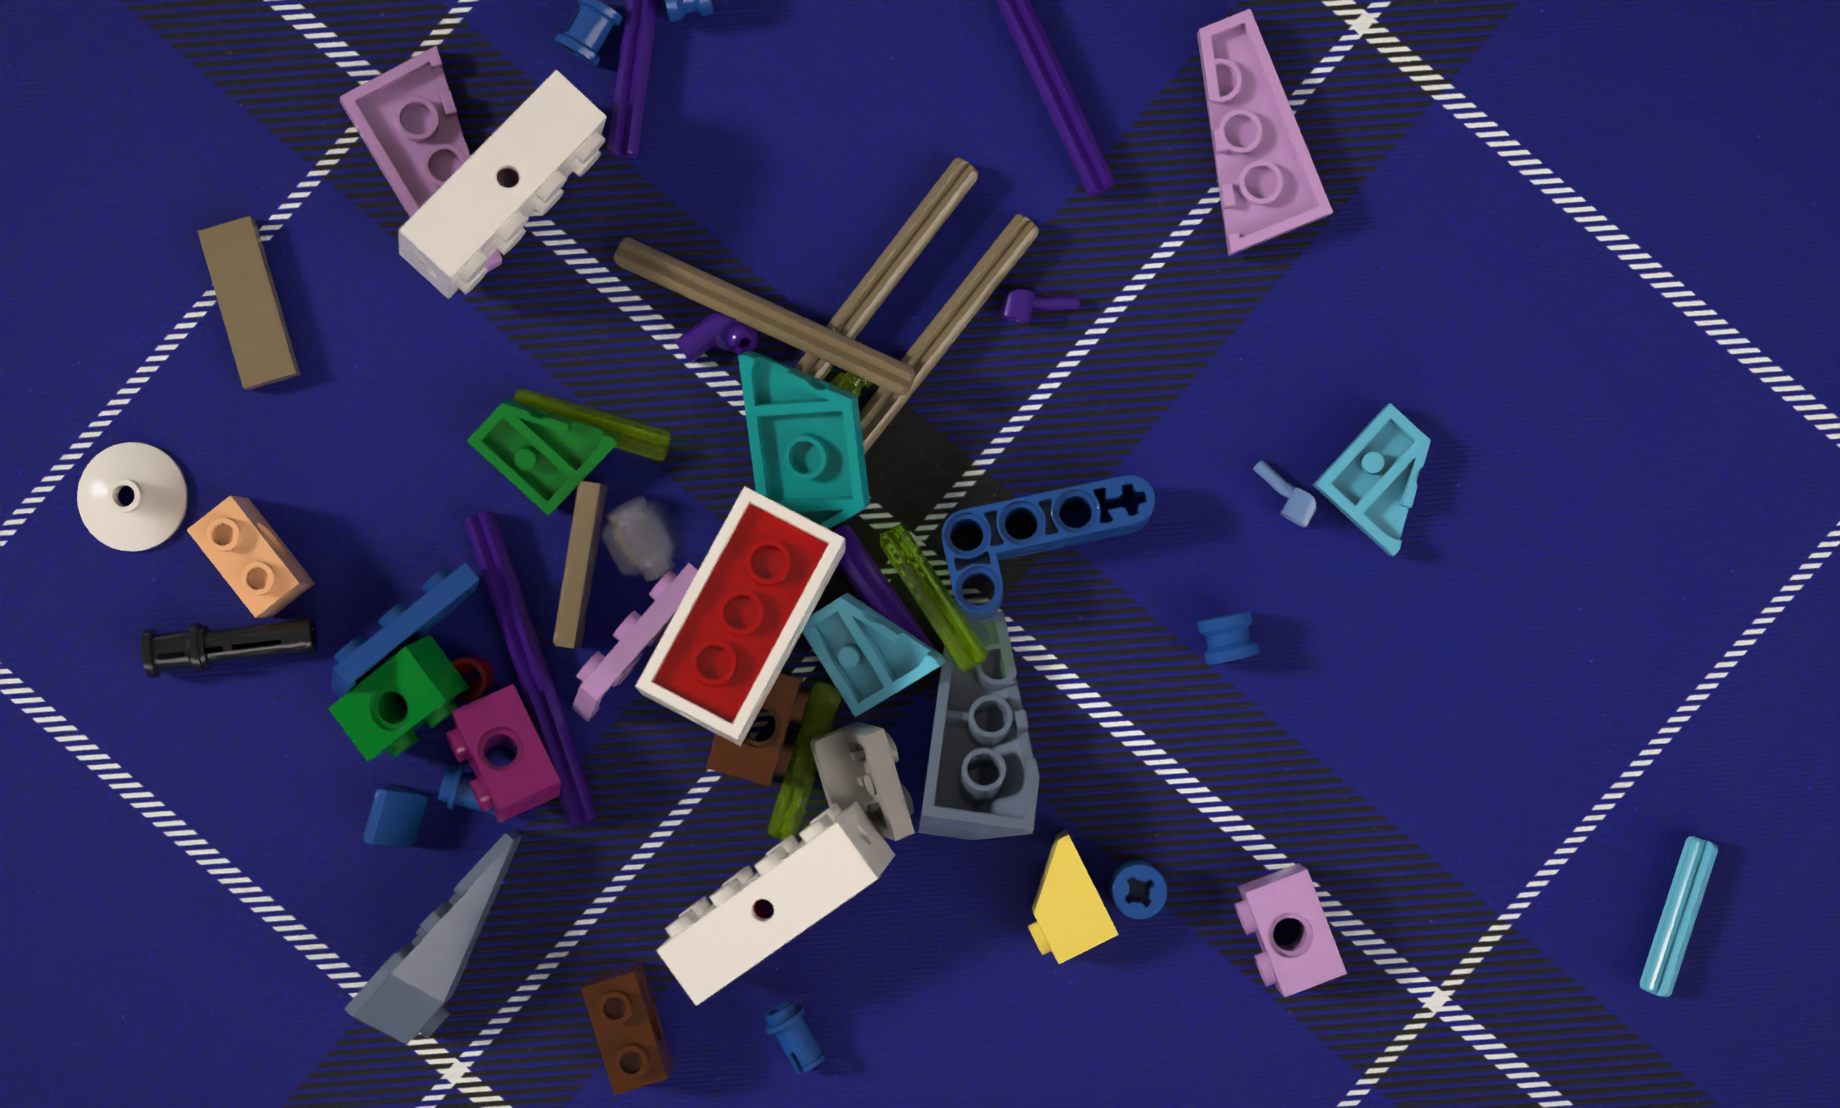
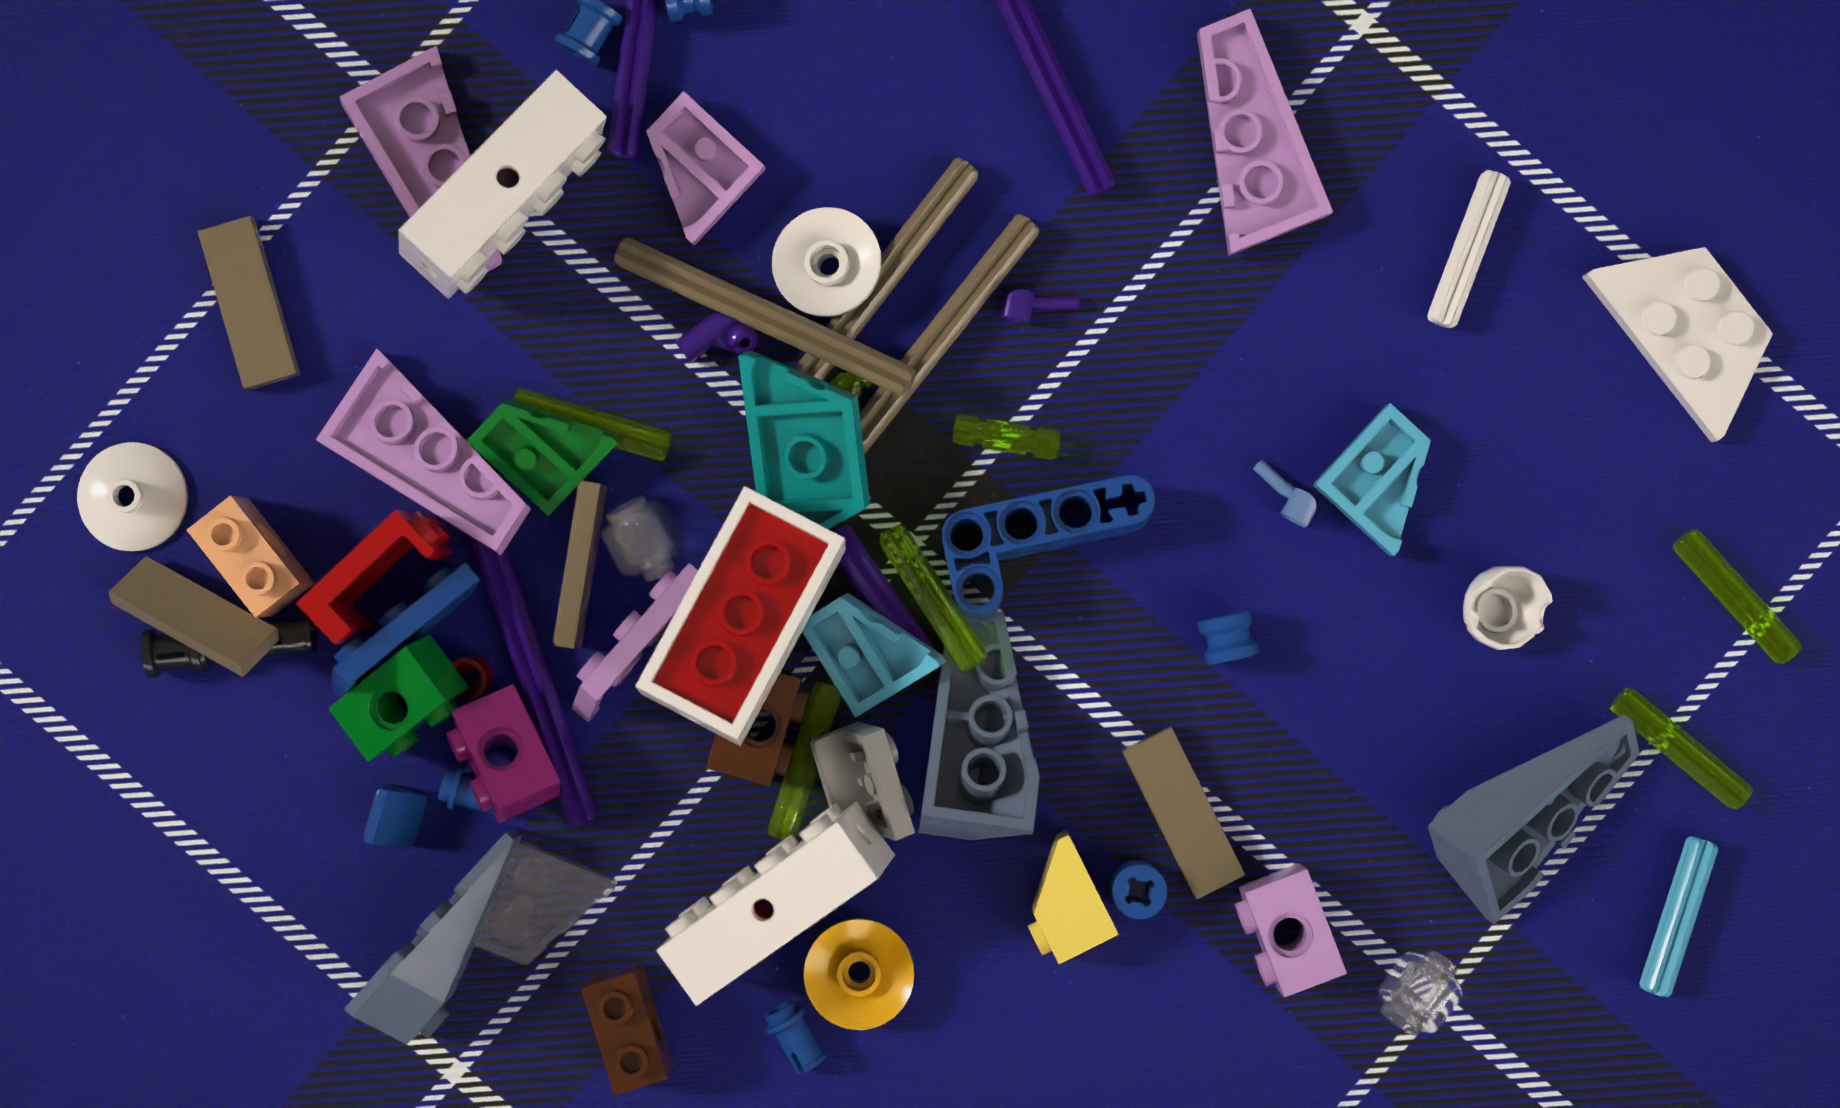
(194, 616): none -> dark tan tile
(333, 597): none -> red panel
(413, 449): none -> lavender wing
(537, 902): none -> clear wing
(700, 165): none -> lavender wing
(809, 242): none -> white dish
(854, 1002): none -> yellow dish
(1006, 437): none -> clear neon green axle
(1183, 812): none -> dark tan tile
(1420, 992): none -> clear head
(1468, 249): none -> white axle
(1506, 606): none -> white hair
(1510, 823): none -> sand blue wedge
(1682, 749): none -> clear neon green axle
(1688, 328): none -> white wing
(1737, 596): none -> clear neon green axle

